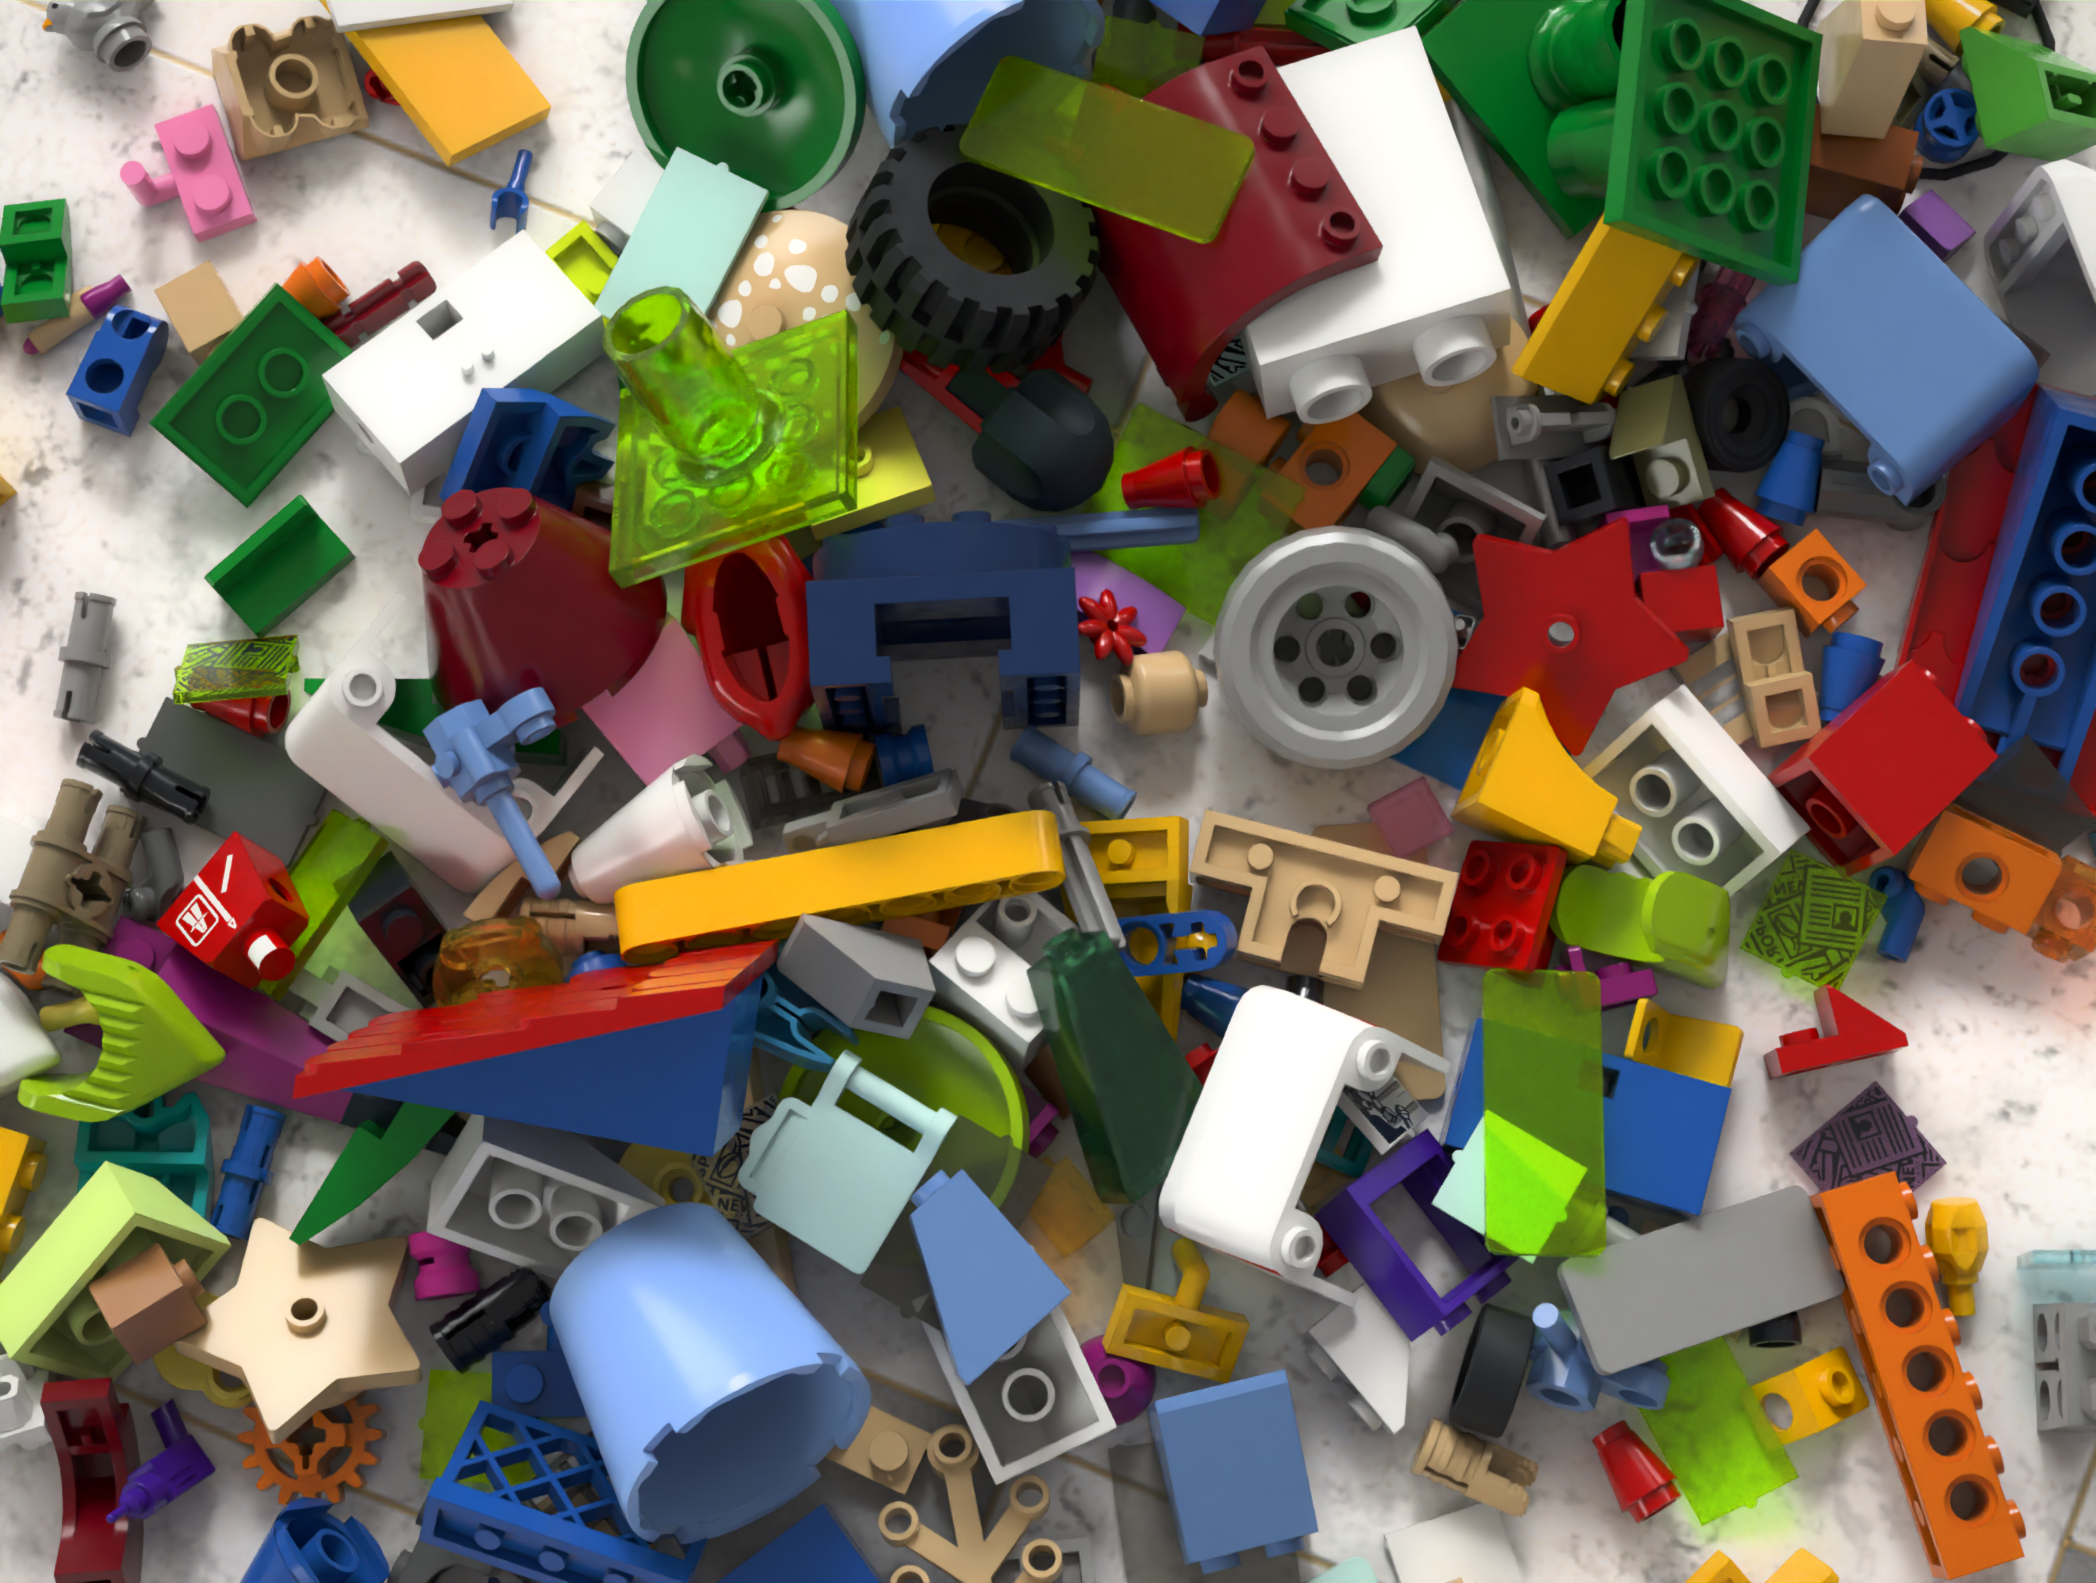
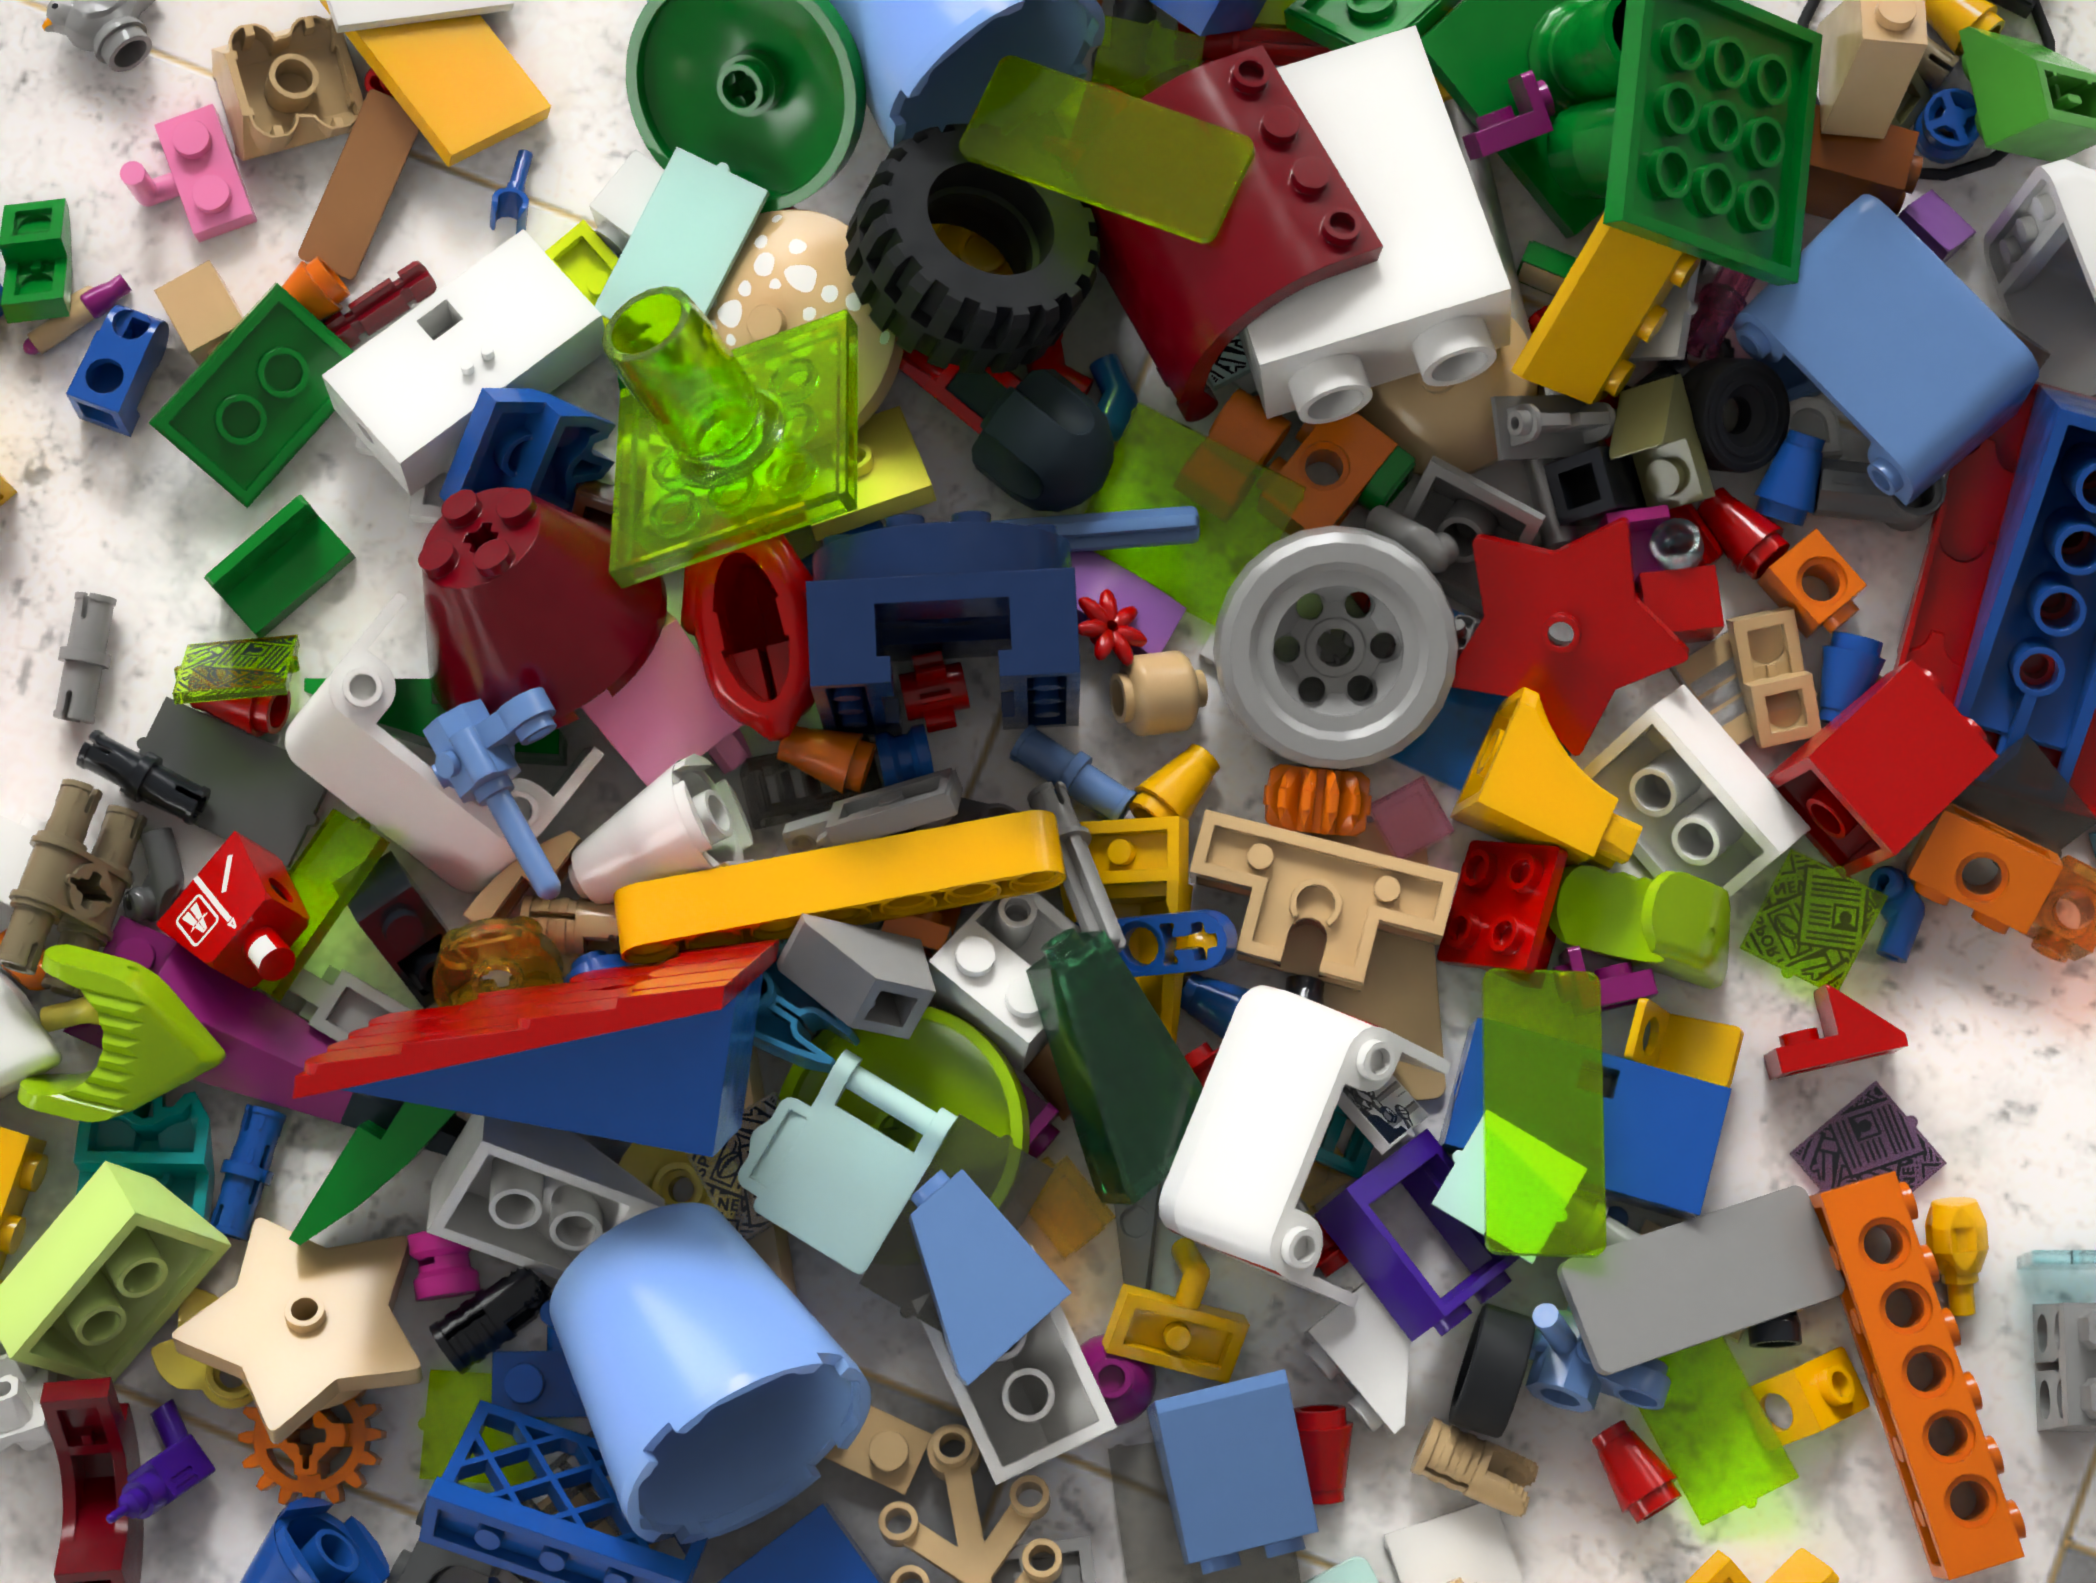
(149, 1302): medium nougat brick -> none
(360, 185): none -> medium nougat piece
(934, 691): none -> red gear
(1117, 393): none -> blue arm
(1176, 481): red cone -> none
(1176, 786): none -> yellow cone
(1317, 800): none -> orange gear
(1326, 1449): none -> red cone
(1504, 129): none -> magenta bracket
(1544, 267): none -> green tile

